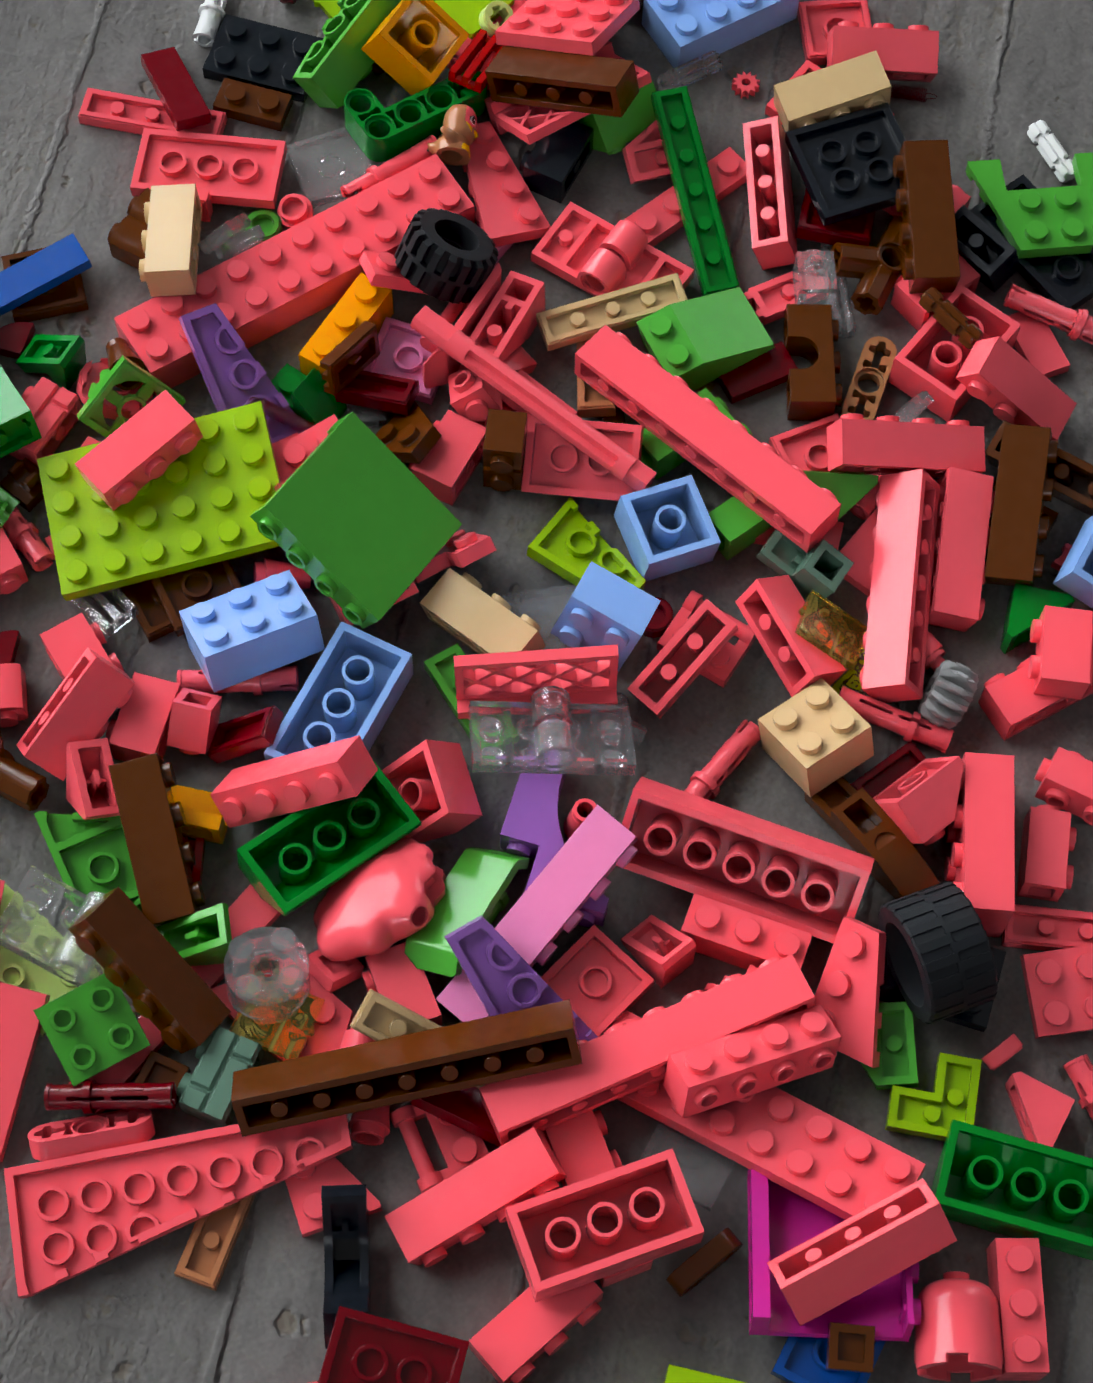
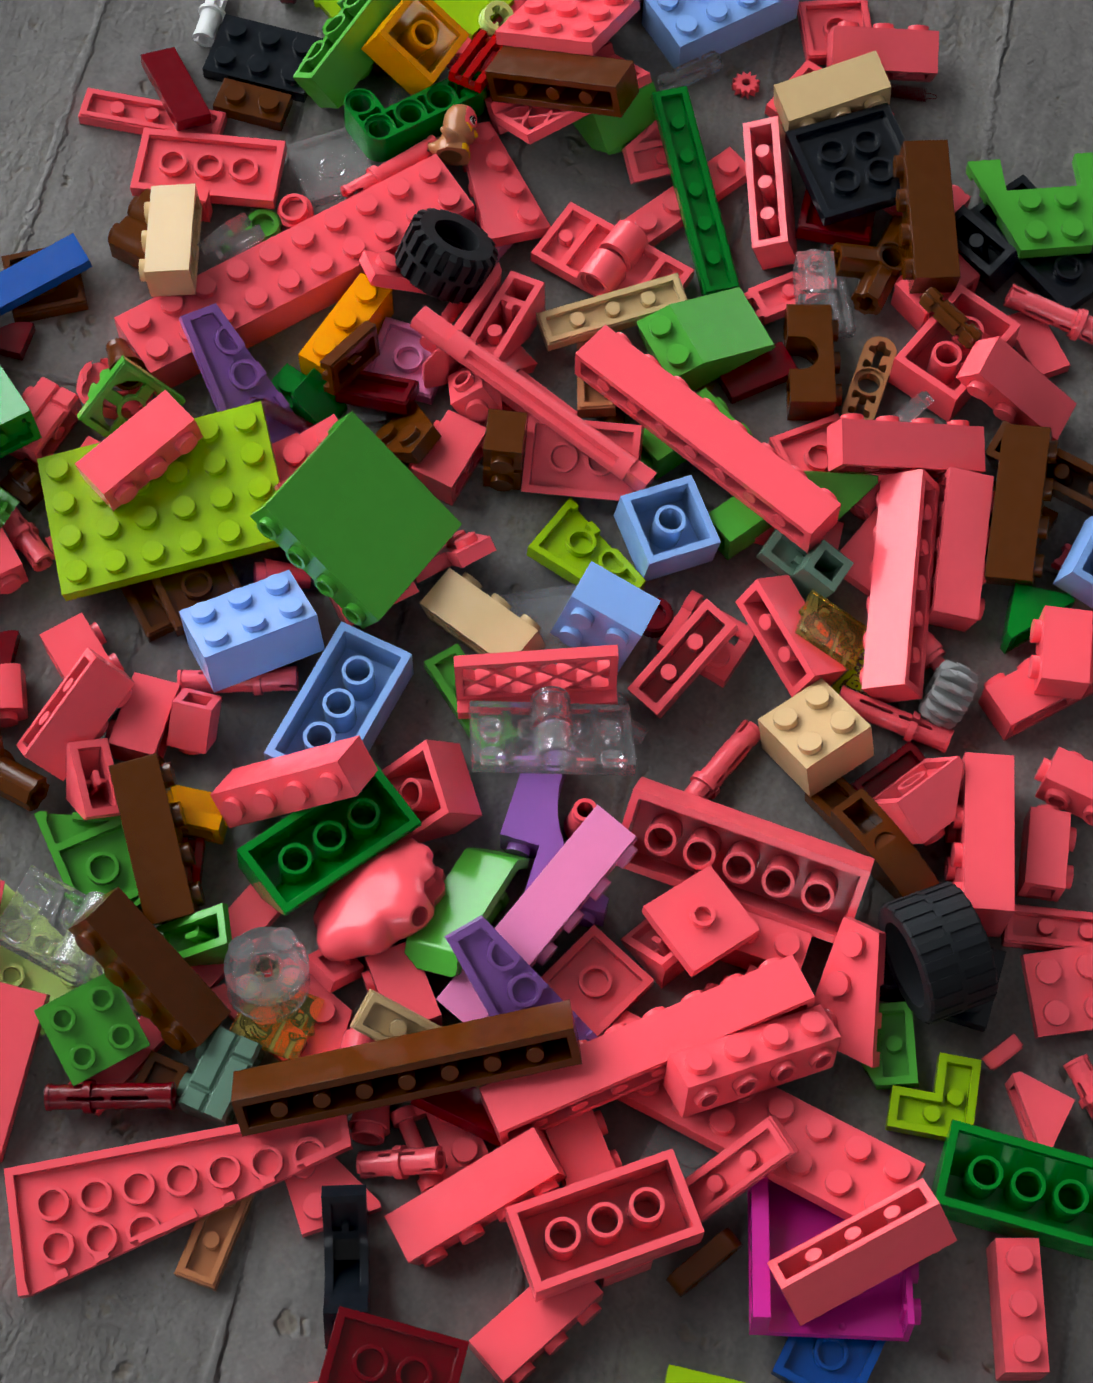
(56, 355): green slope -> none
(90, 1133): coral beam -> none
(120, 619): clear tile -> none
(245, 734): dark red tile -> none
(400, 1162): none -> coral pin
(557, 161): black brick -> none
(700, 920): none -> coral plate
(740, 1167): none -> coral tile
(850, 1347): reddish brown tile -> none
(958, 1330): coral cylinder -> none
(1051, 150): white axle -> none

